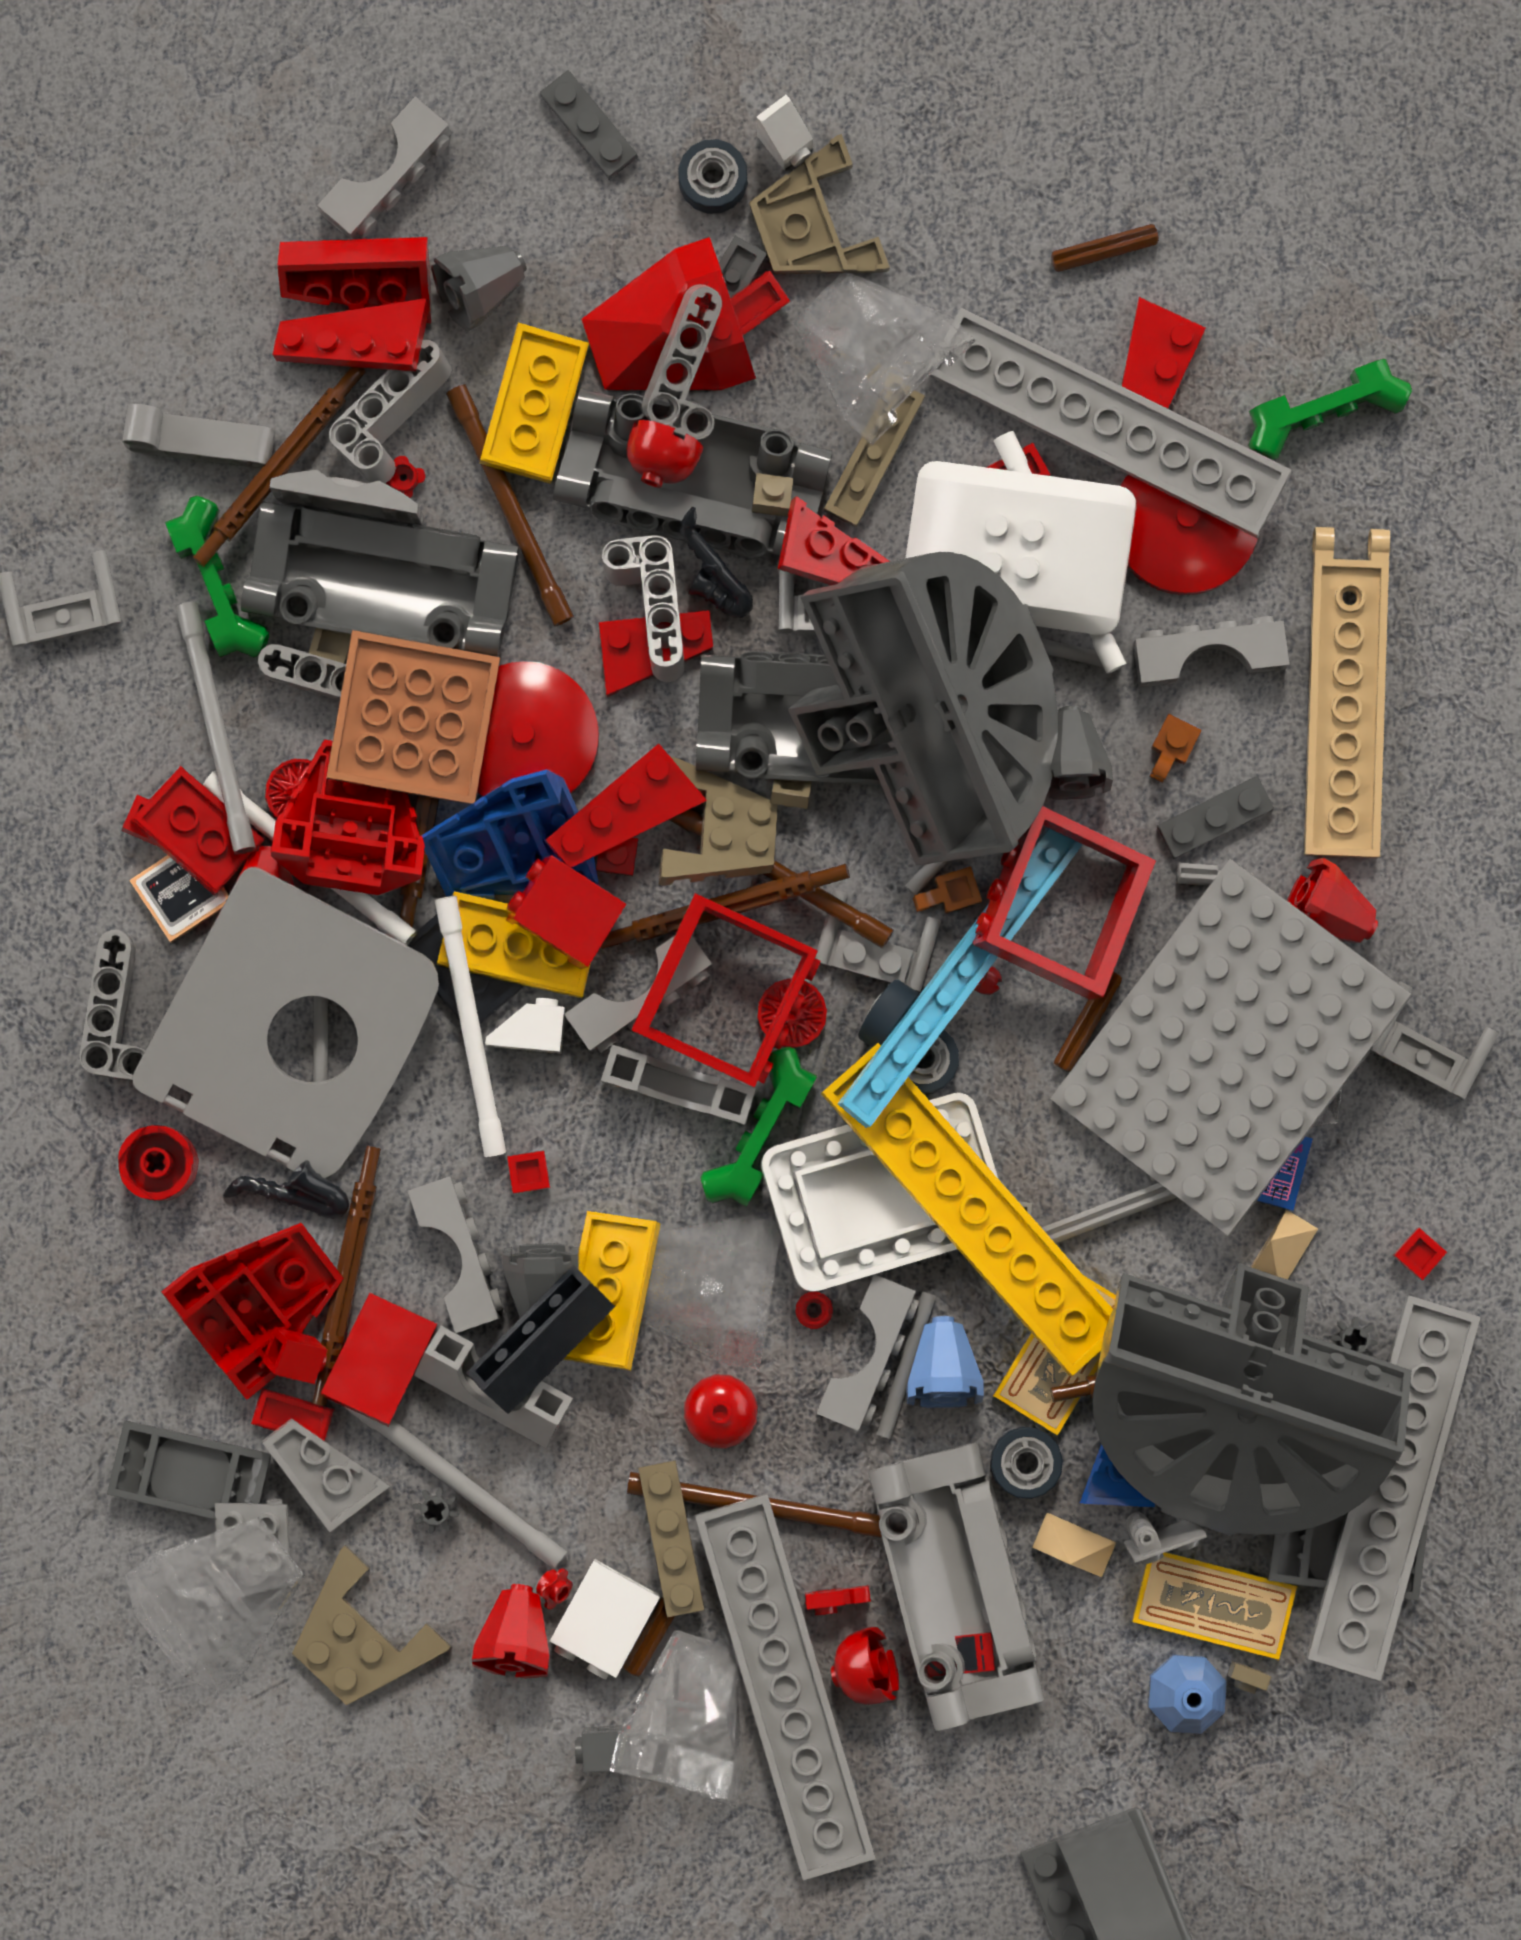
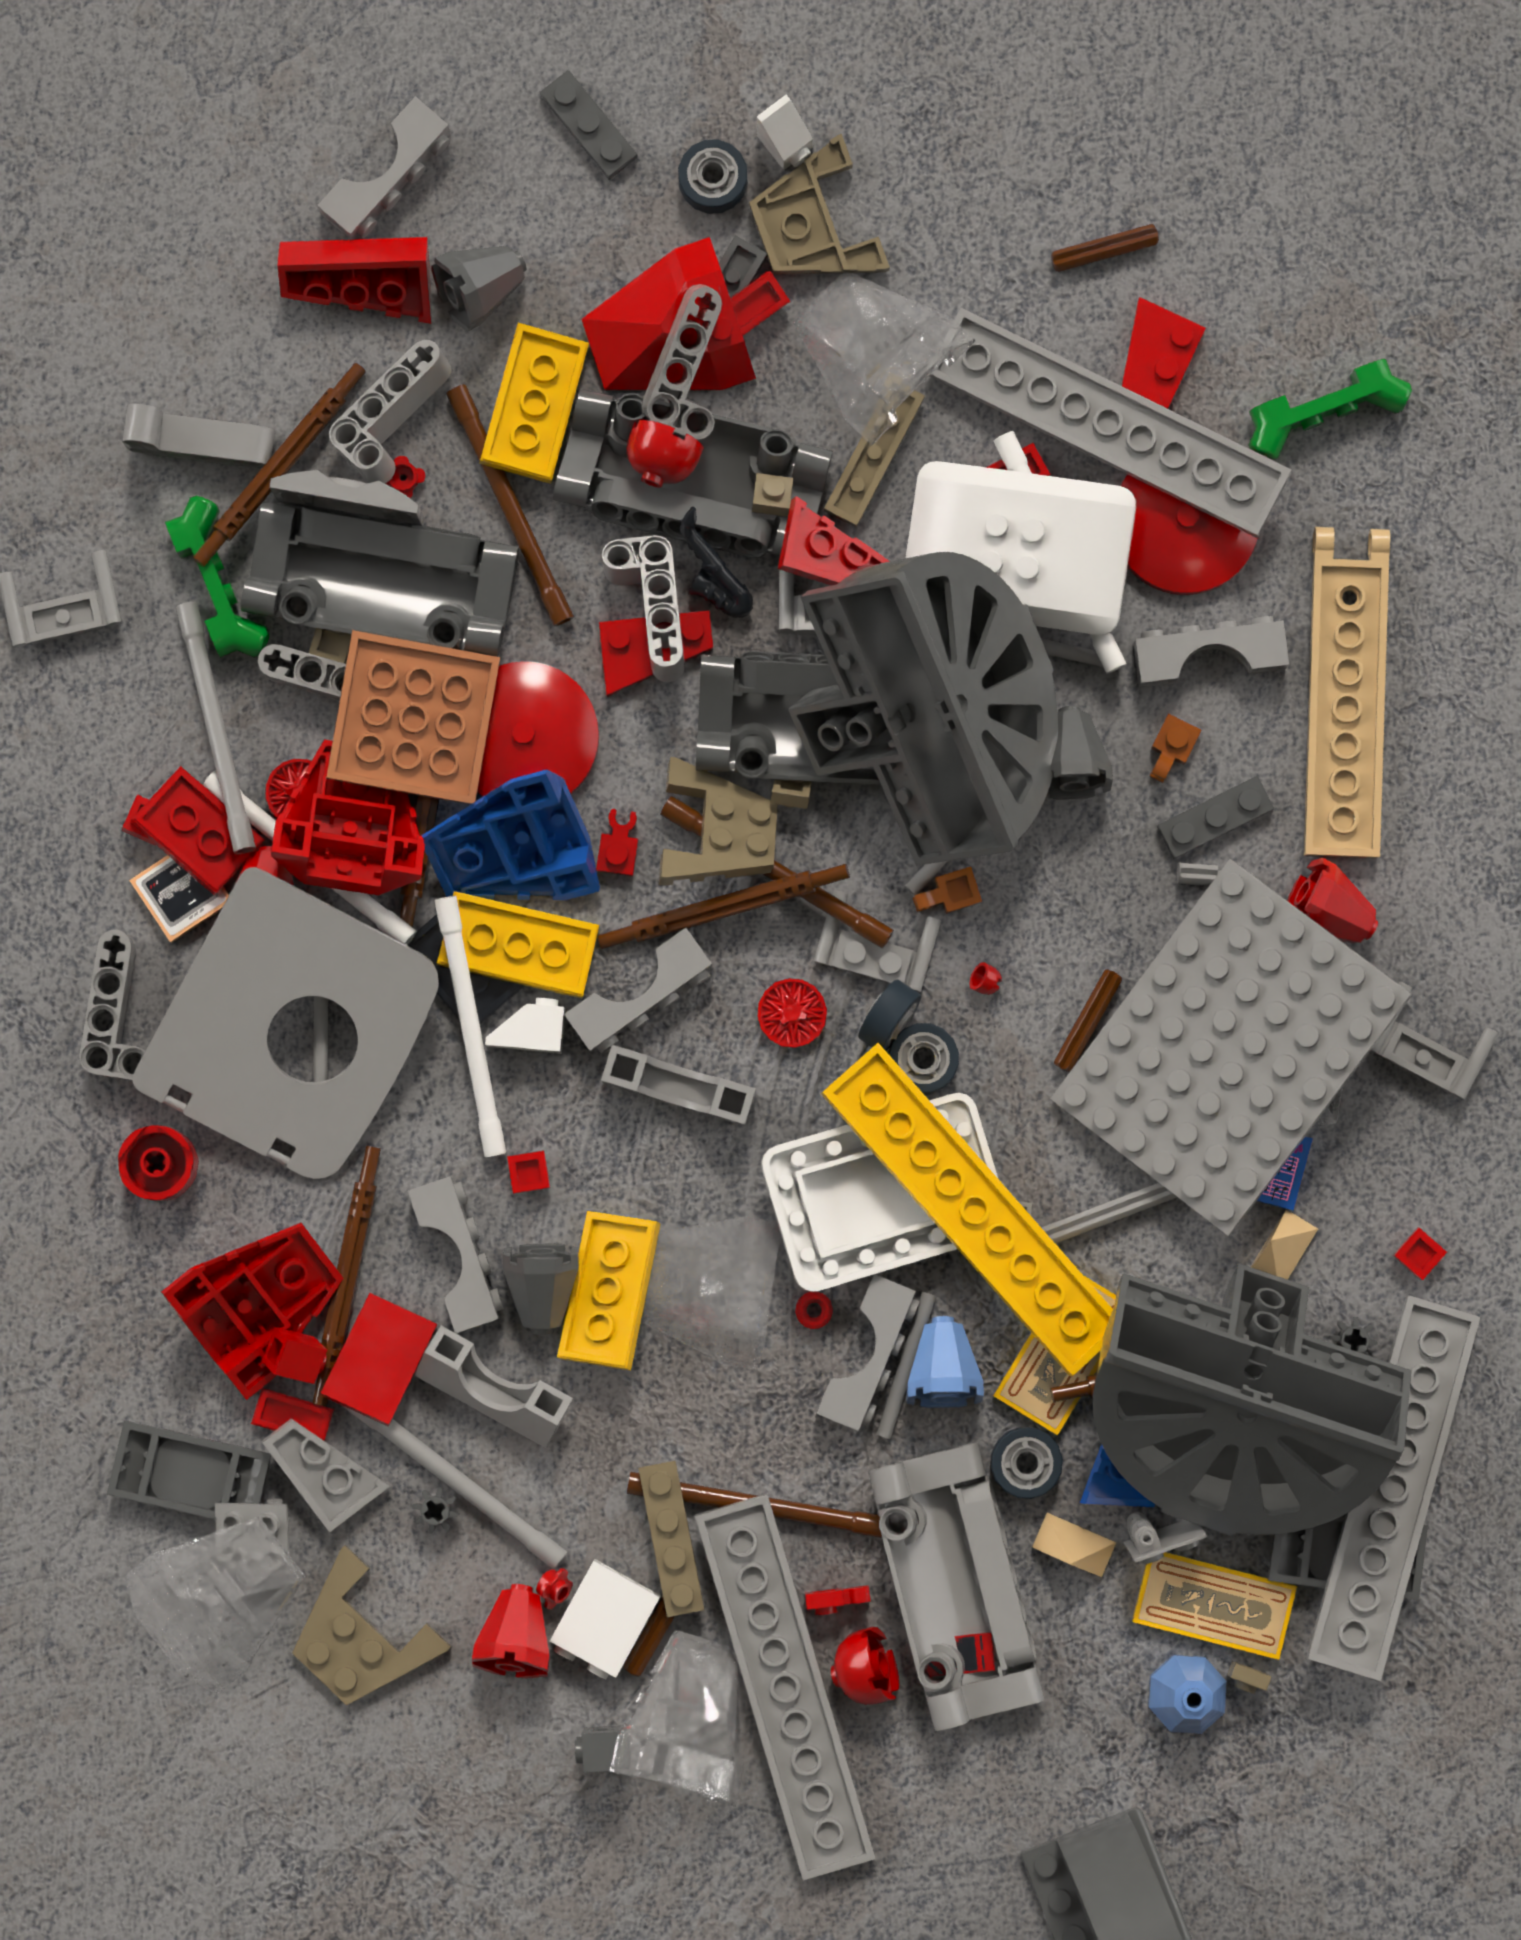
(303, 1189): black piece -> none
(363, 337): red wing -> none
(540, 1339): black brick -> none
(565, 910): red panel -> none
(634, 802): red wing -> none
(720, 1411): red cylinder -> none
(739, 1179): green plate -> none
(790, 1002): red window -> none
(951, 987): medium azure plate -> none
(1116, 926): red window -> none

